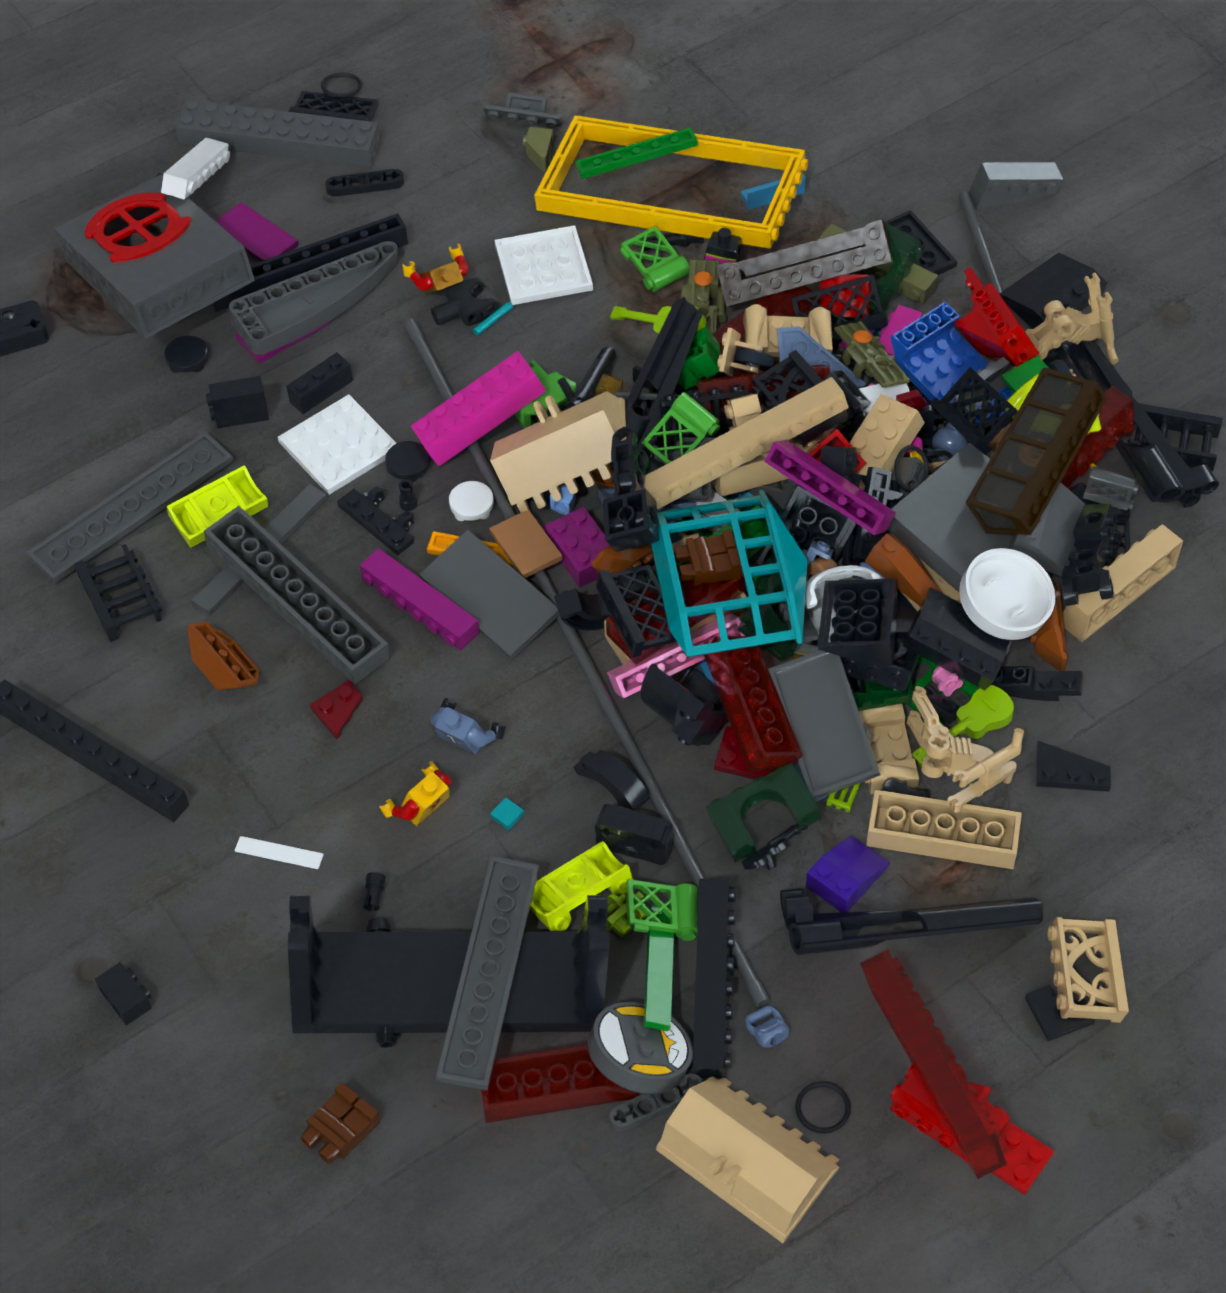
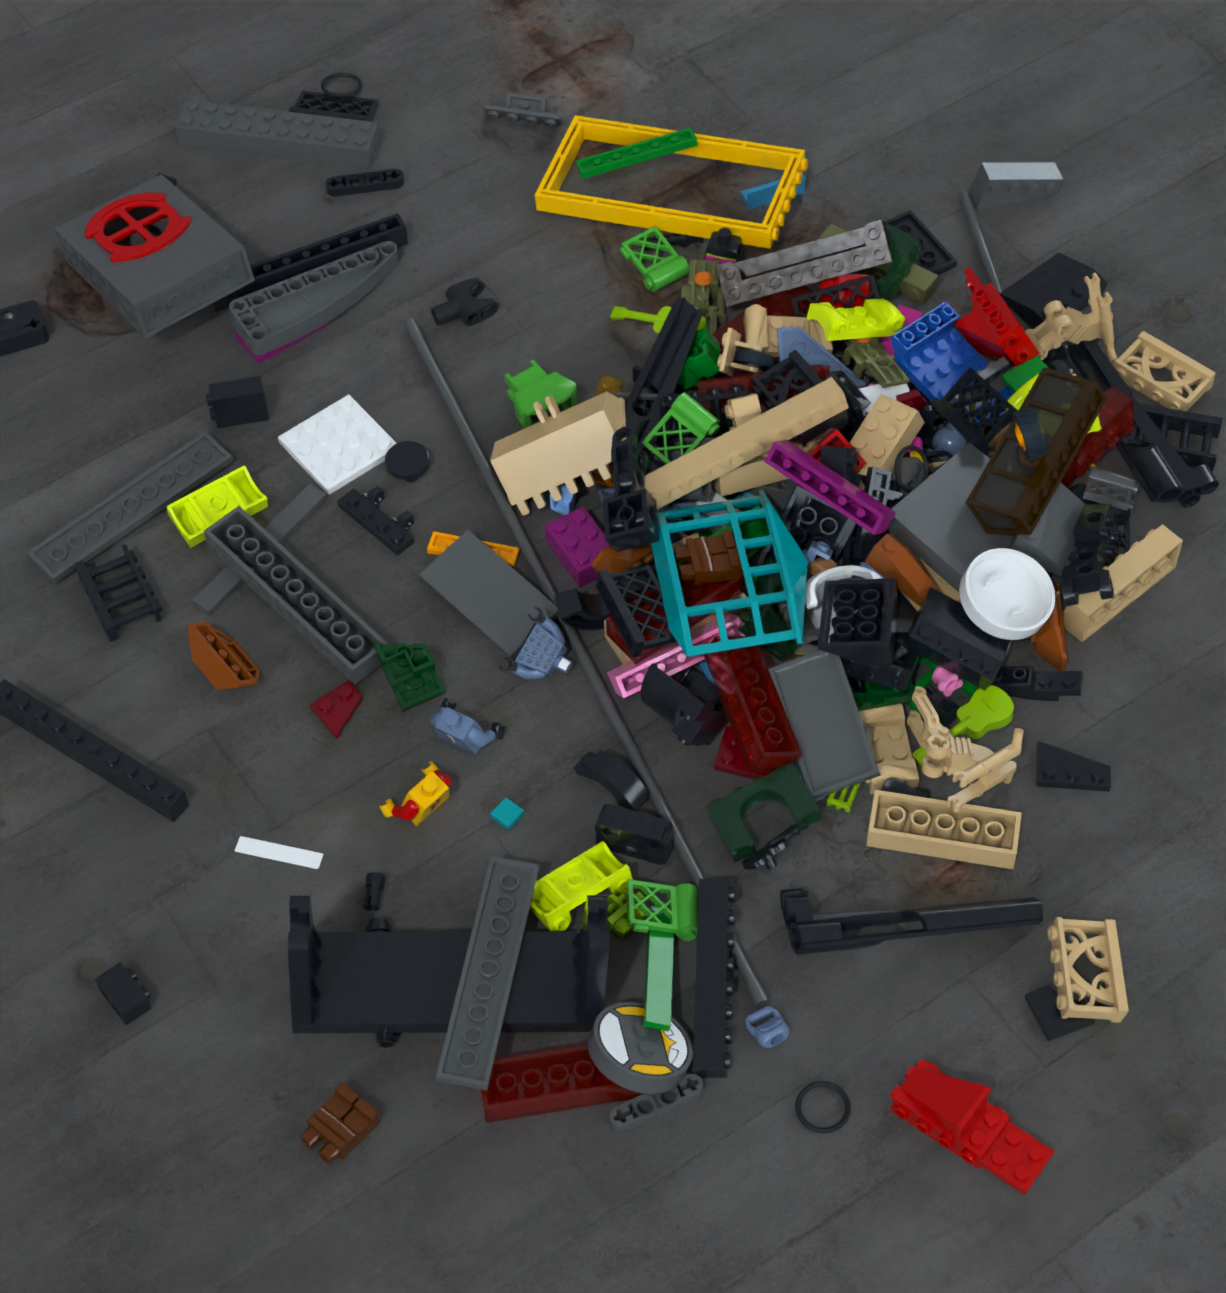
(186, 354): black tile -> none
(195, 168): white brick -> none
(256, 233): magenta tile -> none
(319, 383): black brick -> none
(407, 497): black pin -> none
(410, 673): none -> dark green slope
(419, 599): magenta brick -> none
(440, 276): torso -> none
(471, 501): white tile -> none
(478, 408): dark pink brick -> none
(492, 318): teal piece -> none
(525, 544): medium nougat tile -> none
(539, 146): olive slope -> none
(540, 652): none -> sand blue torso
(543, 265): white plate -> none
(590, 381): black cylinder -> none
(746, 1156): tan piece -> none
(845, 873): dark purple slope -> none
(872, 320): none -> neon yellow piece
(935, 1064): clear red brick -> none
(1029, 433): none -> black wheel
(1164, 393): none -> tan fence

